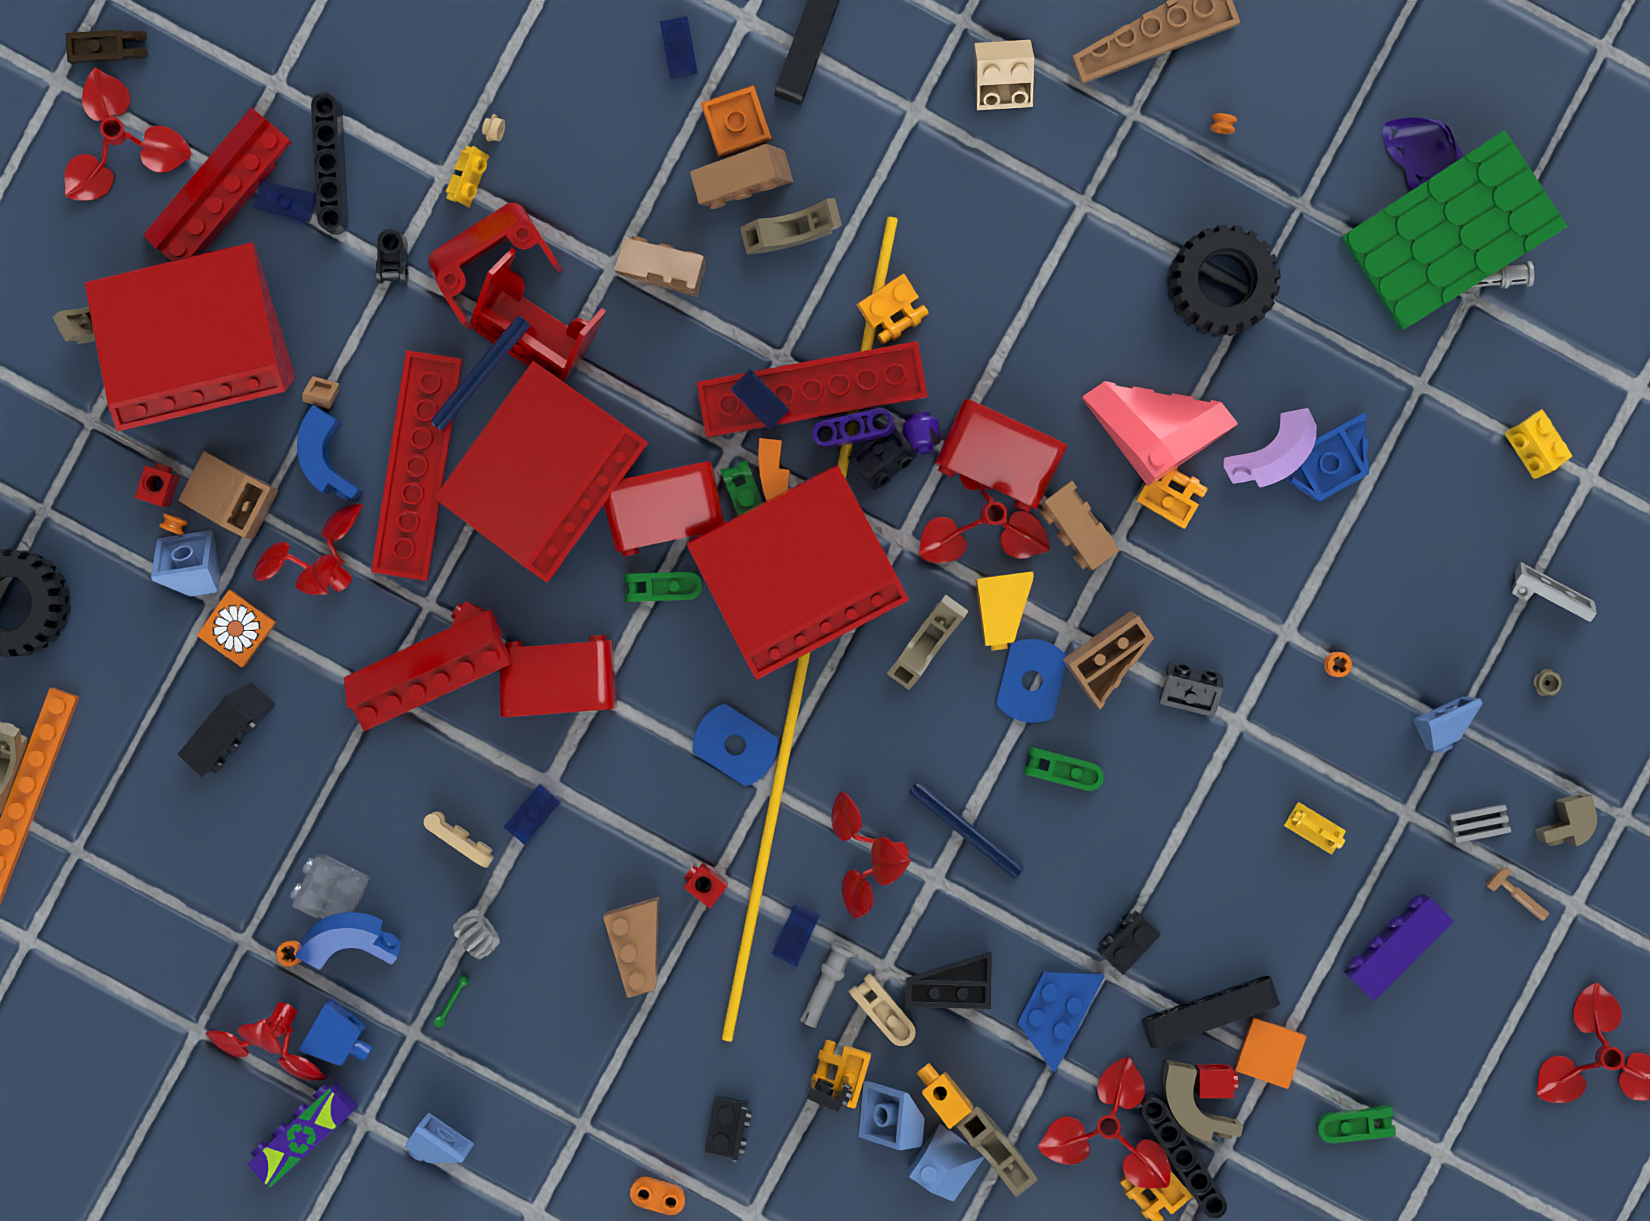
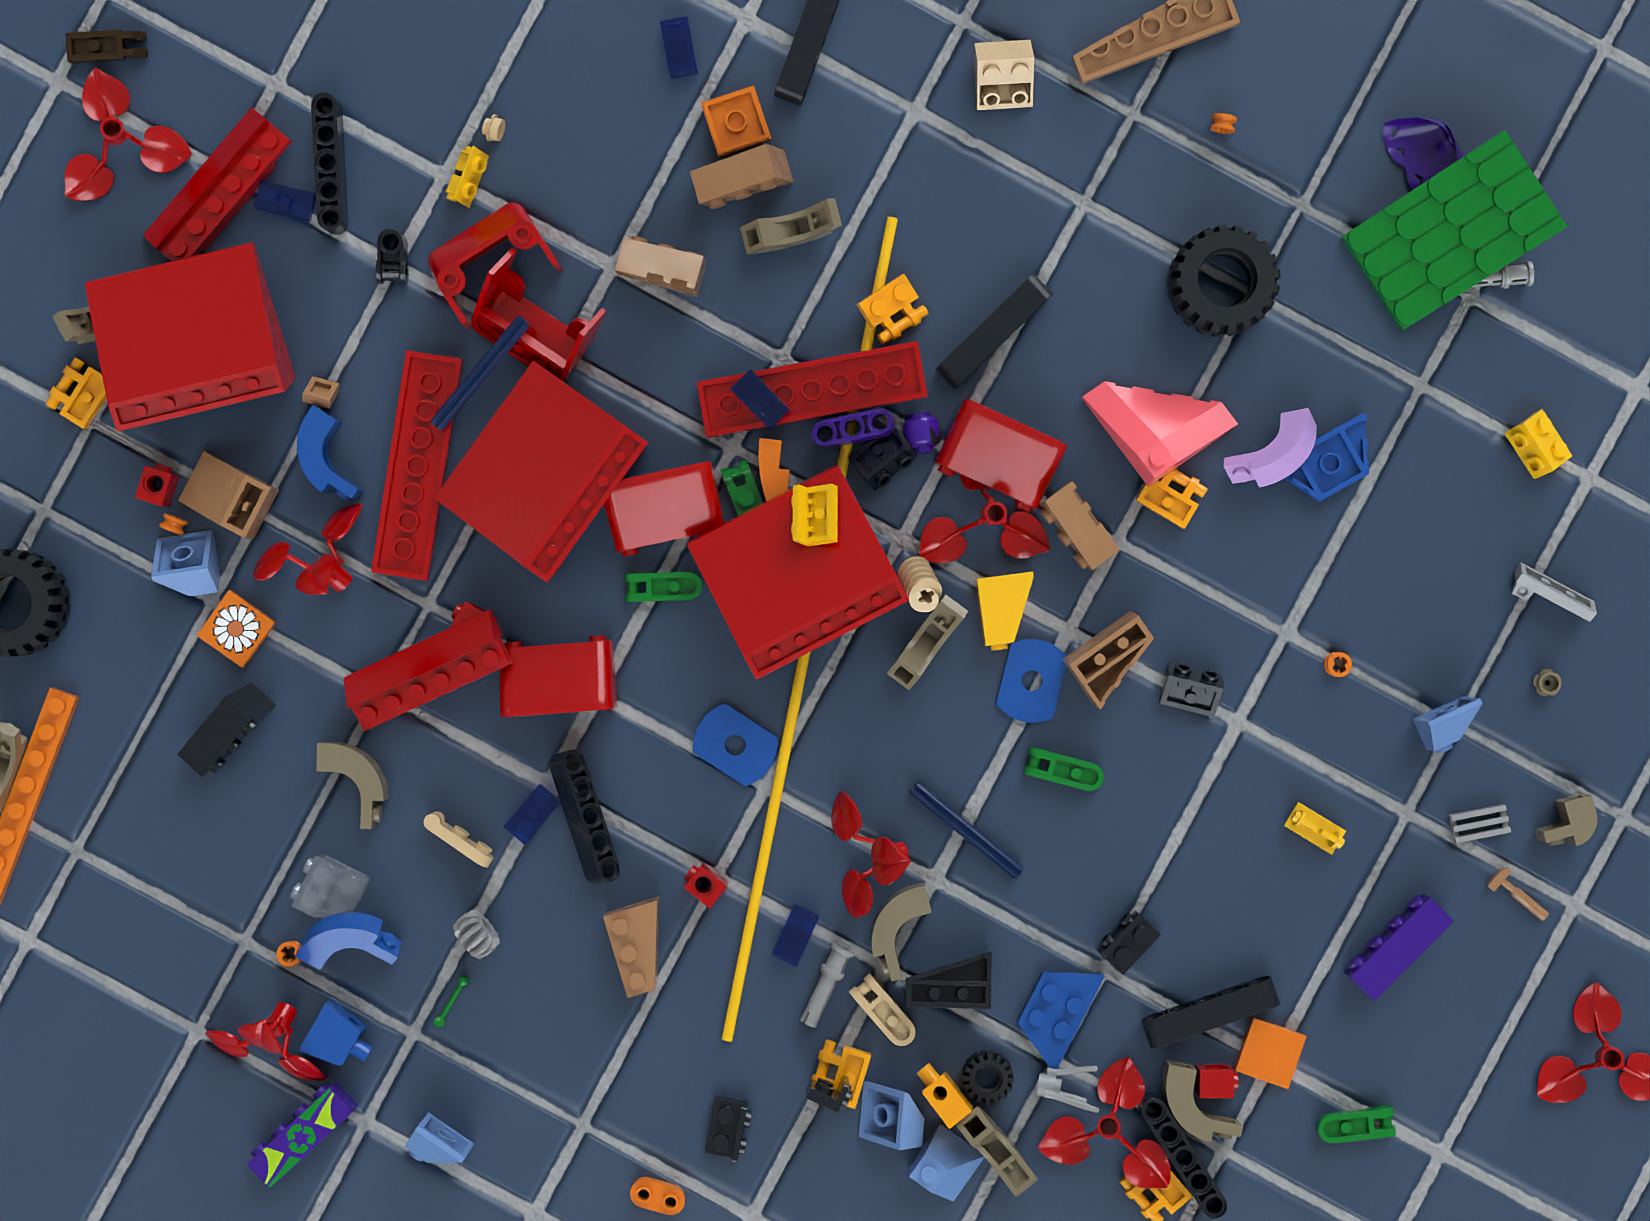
(85, 399): none -> light orange plate
(362, 770): none -> dark tan arch
(595, 824): none -> black beam
(815, 514): none -> yellow bracket
(895, 911): none -> dark tan arch
(920, 584): none -> tan piece
(993, 1093): none -> black tyre
(994, 331): none -> black beam
(1050, 1087): none -> light grey plant

